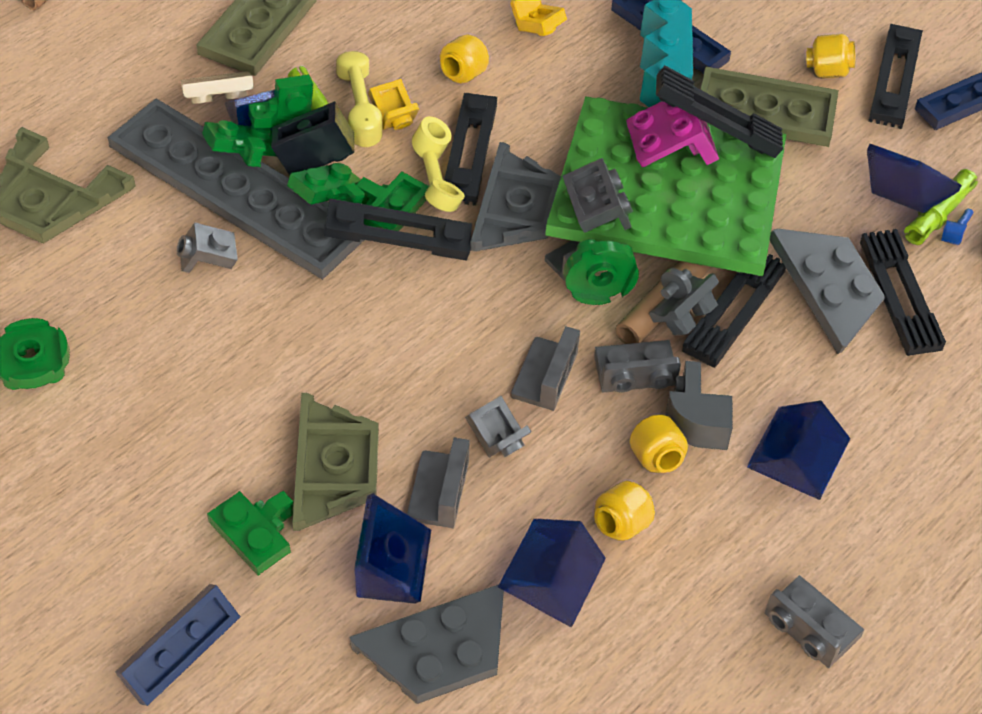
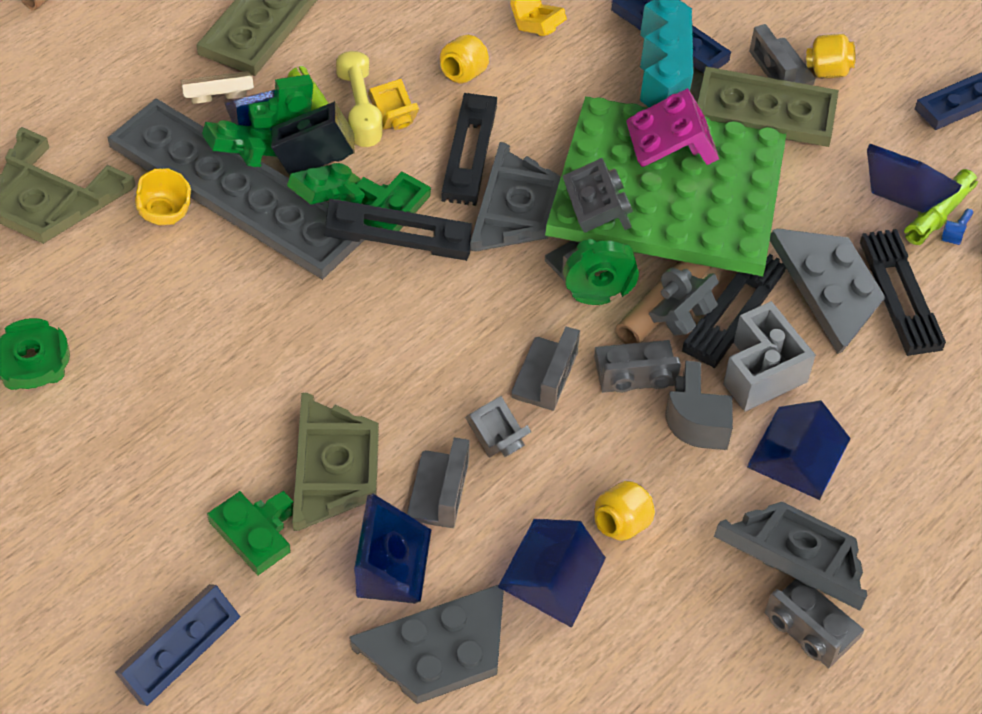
(162, 196): none -> yellow hair
(208, 246): flat silver bracket -> none
(429, 143): light yellow piece -> none
(658, 444): yellow head -> none
(754, 130): black container -> none
(769, 359): none -> light grey brick
(778, 57): none -> flat silver panel
(801, 548): none -> dark grey wing
(887, 105): black container -> none

